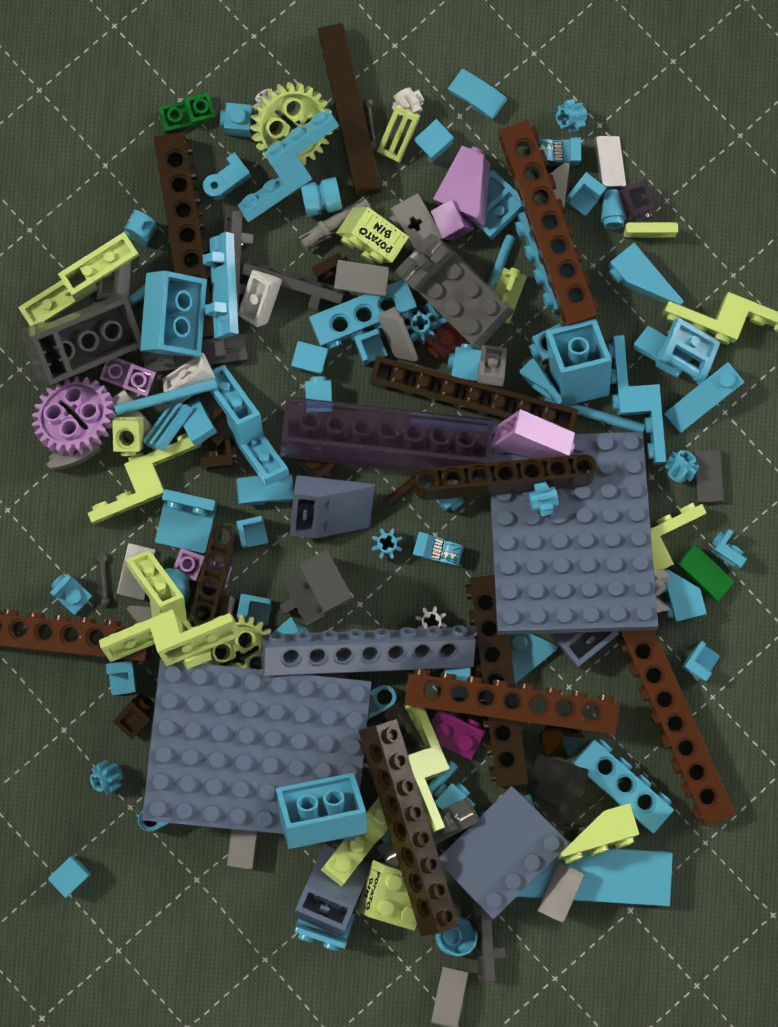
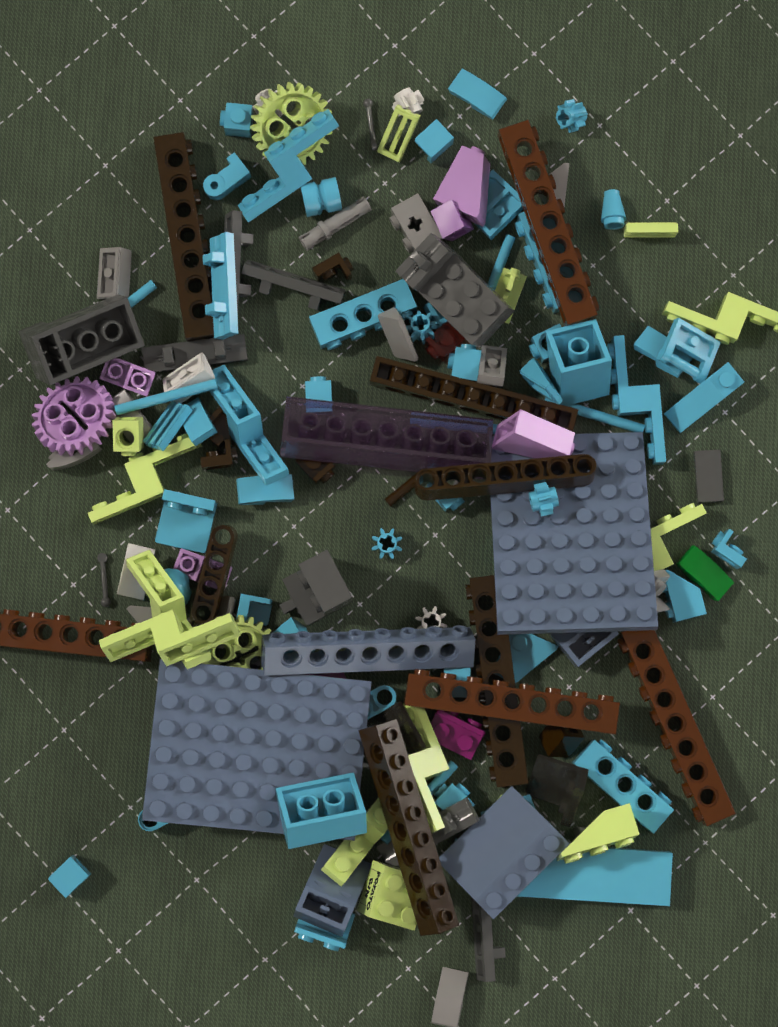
(70, 593): medium azure bracket -> none
(79, 280): yellowish green bracket -> none
(106, 777): medium azure gear -> none
(122, 677): medium azure panel -> none
(135, 715): dark brown bracket -> none
(140, 228): medium azure leg -> none
(173, 314): medium azure slope -> none
(187, 113): green slope -> none
(242, 848): light grey slope -> none
(252, 532): medium azure panel -> none
(259, 298): white slope -> none
(309, 357): medium azure panel -> none
(330, 506): sand blue slope -> none
(349, 110): dark brown beam -> none
(361, 278): light grey slope -> none
(369, 346): medium azure panel -> none
(371, 235): yellowish green brick -> none
(437, 550): medium azure leg -> none
(458, 940): medium azure hair -> none
(561, 151): medium azure leg -> none
(561, 892): light grey slope -> none
(585, 194): medium azure panel -> none
(609, 161): slope -> none
(638, 201): brick -> none
(639, 274): medium azure slope -> none
(681, 466): medium azure gear -> none
(700, 661): medium azure panel -> none

